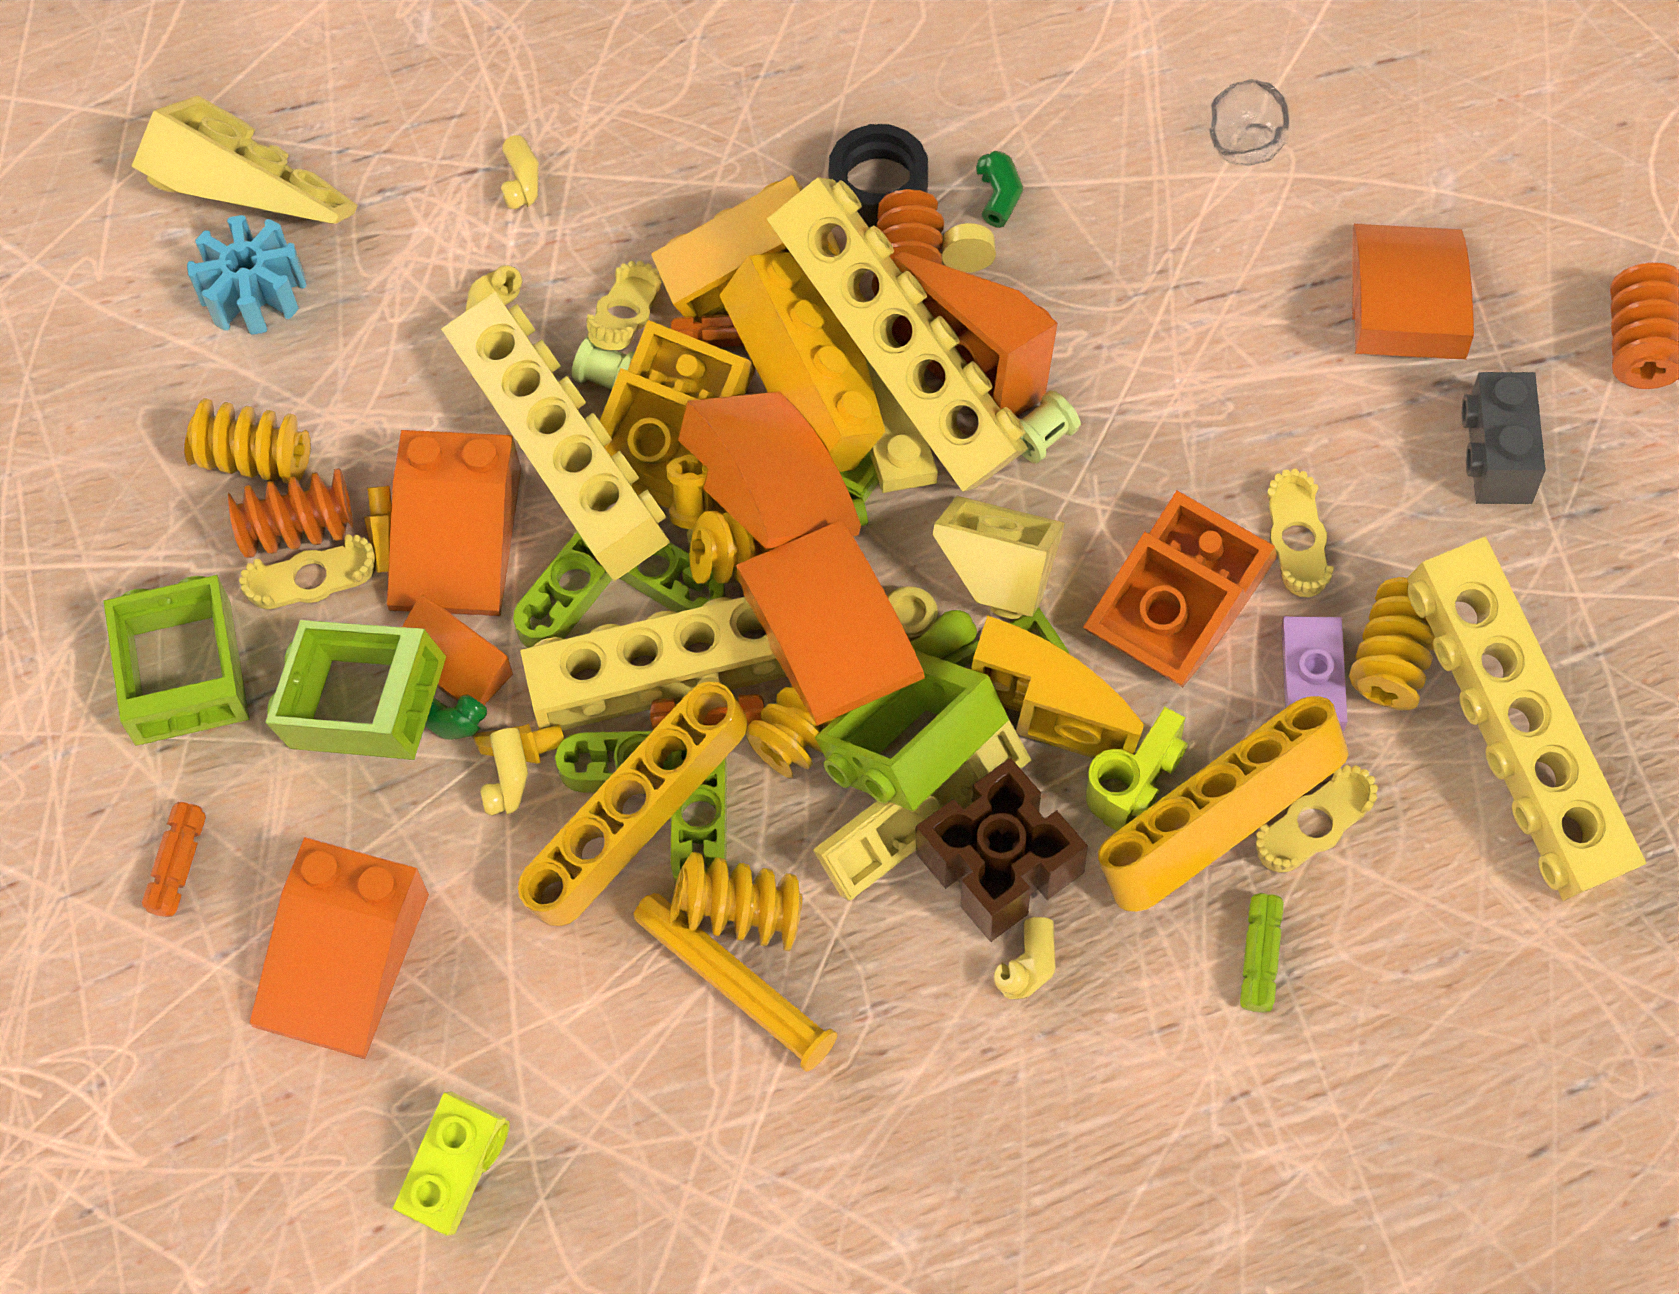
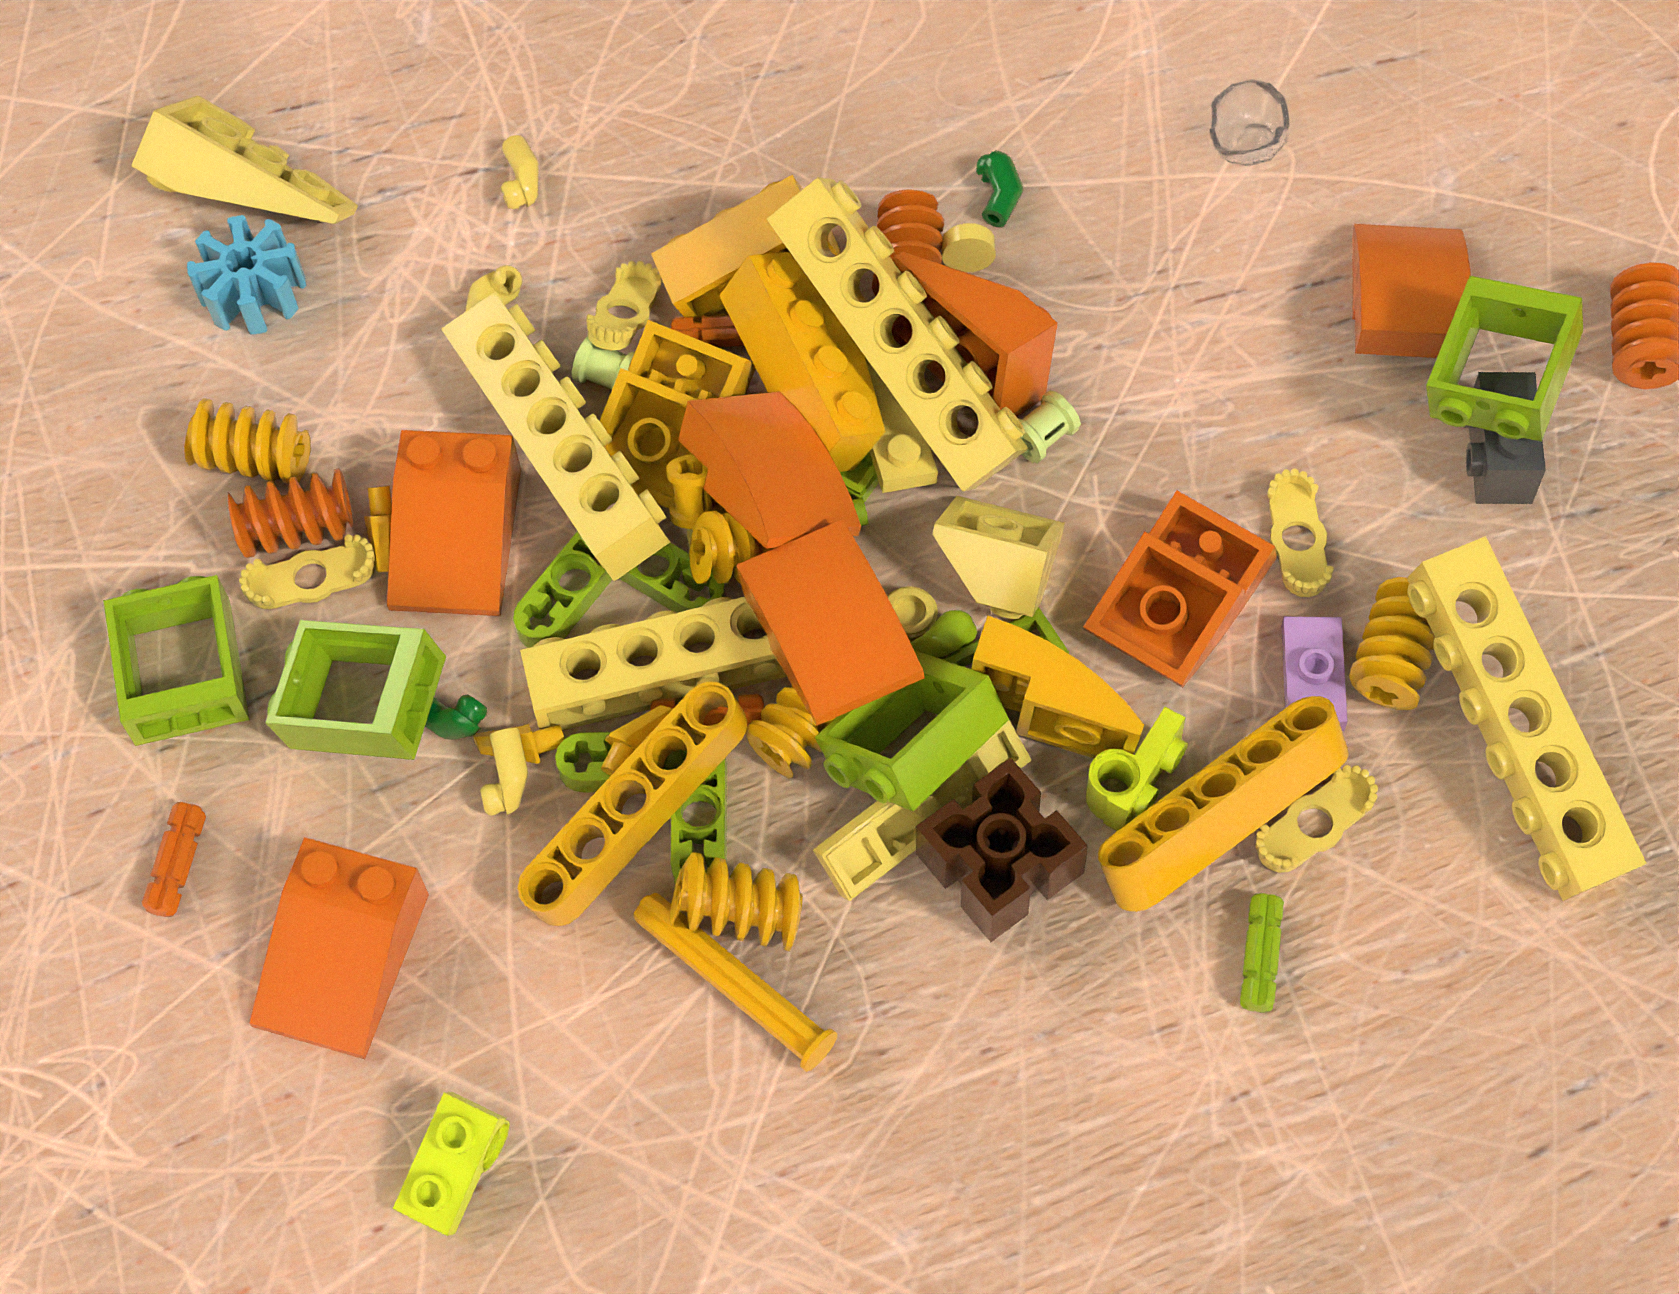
(471, 661): orange slope -> none
(630, 736): none -> yellow bar
(878, 142): black tyre -> none
(1034, 966): light yellow arm -> none
(1495, 308): none -> lime window

